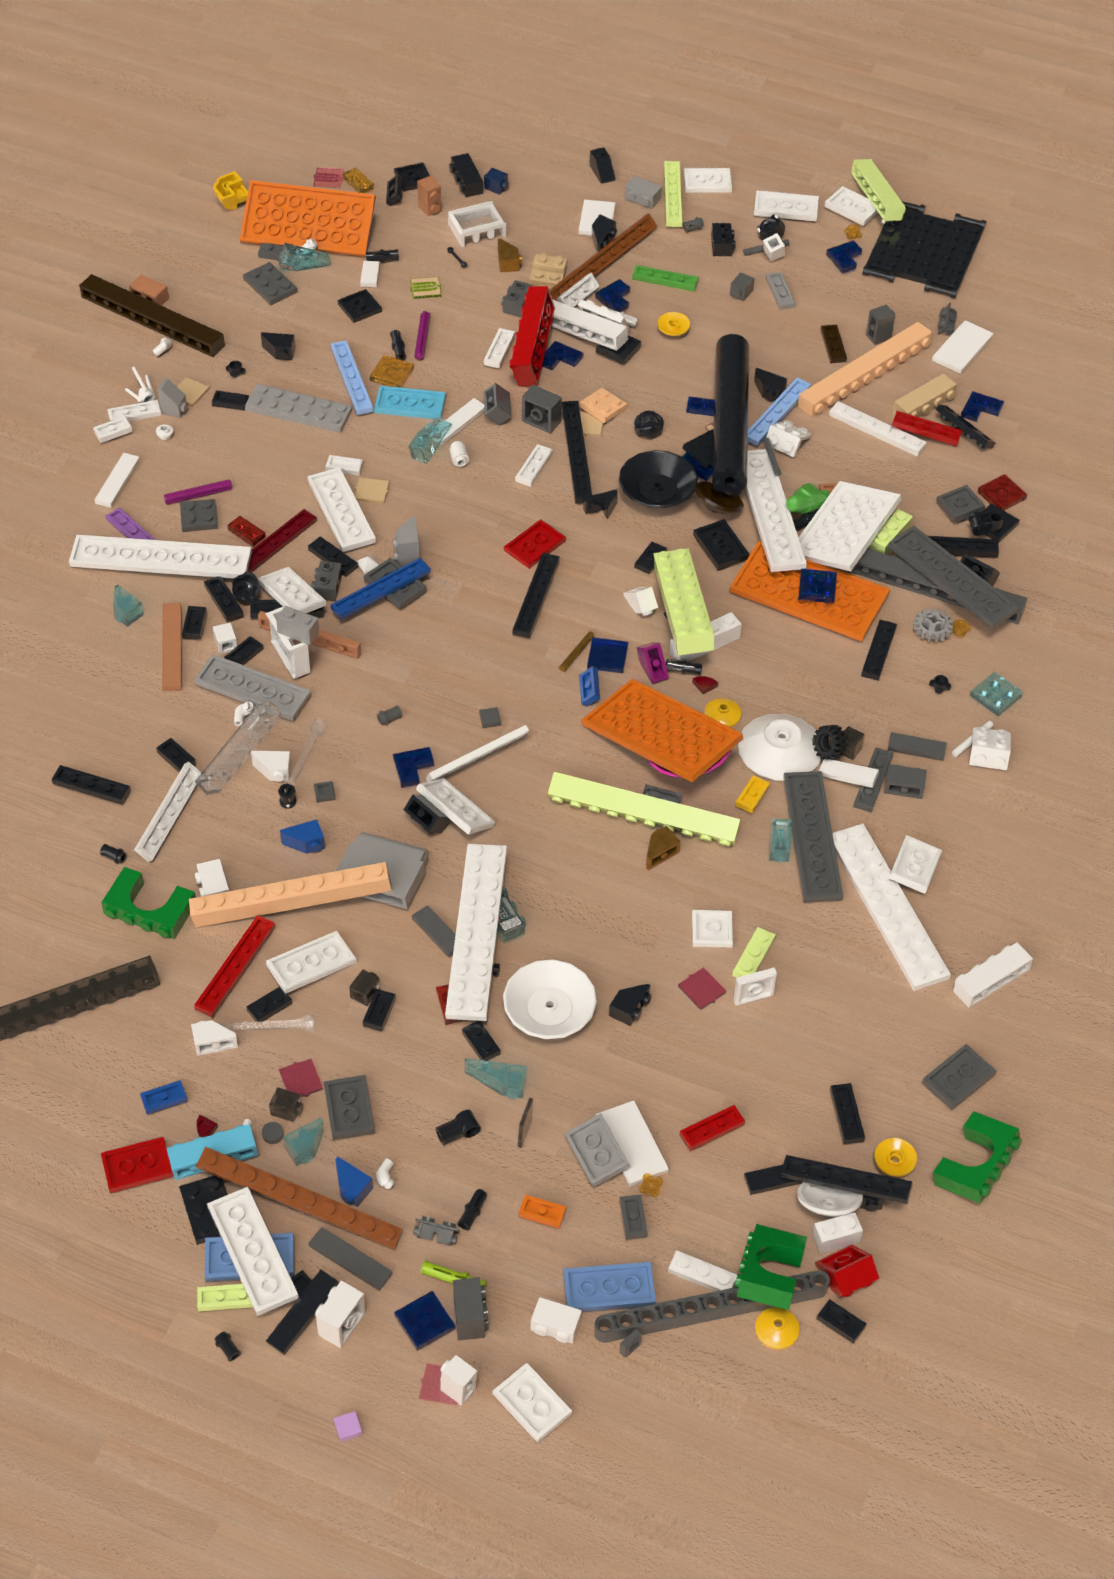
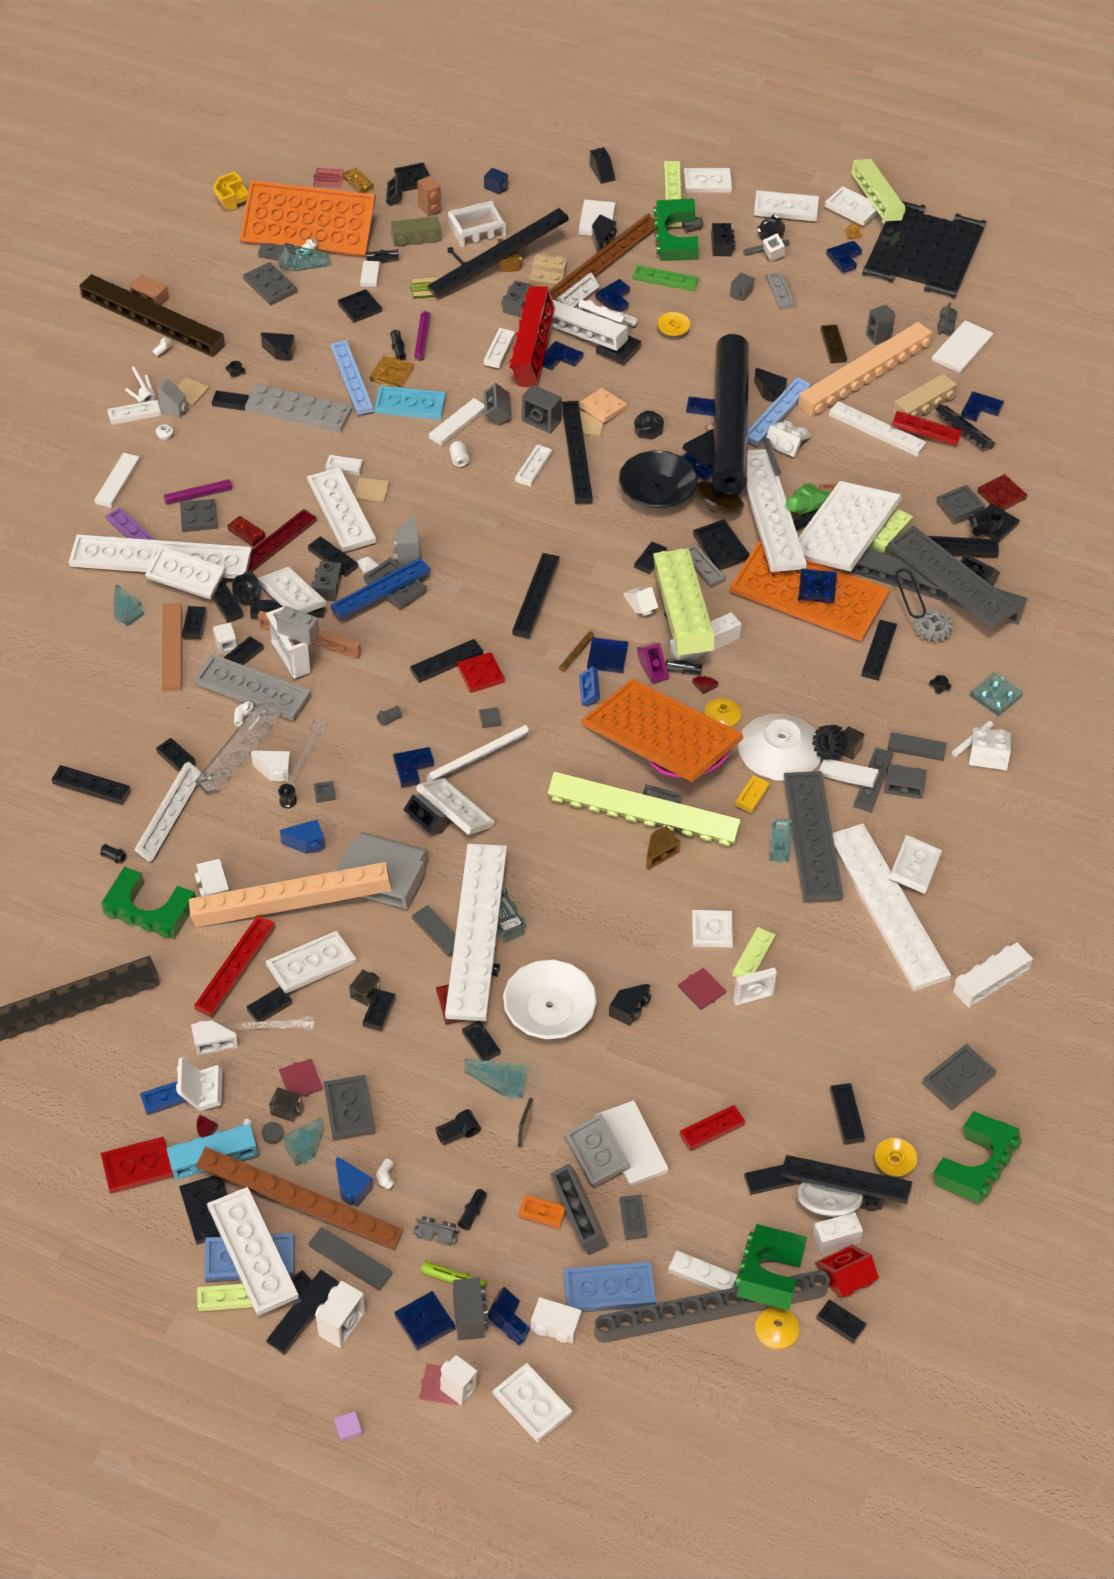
(112, 429): white plate -> none
(185, 572): none -> white tile
(198, 1086): none -> white bracket
(224, 1341): black pin -> none
(416, 231): none -> olive brick
(428, 440): clear light blue slope -> none
(445, 661): none -> black plate
(466, 175): black brick -> none
(480, 672): none -> red plate
(498, 253): none -> black plate
(503, 1315): none -> clear blue plate
(533, 542): red tile -> none
(579, 1209): none -> dark grey brick
(603, 501): black slope -> none
(630, 1343): dark grey tile -> none
(643, 192): light grey brick -> none
(646, 1189): clear yellow plate -> none
(671, 246): none -> green arch
(705, 568): none -> light grey tile
(916, 588): none -> black piece
(960, 627): clear yellow plate -> none

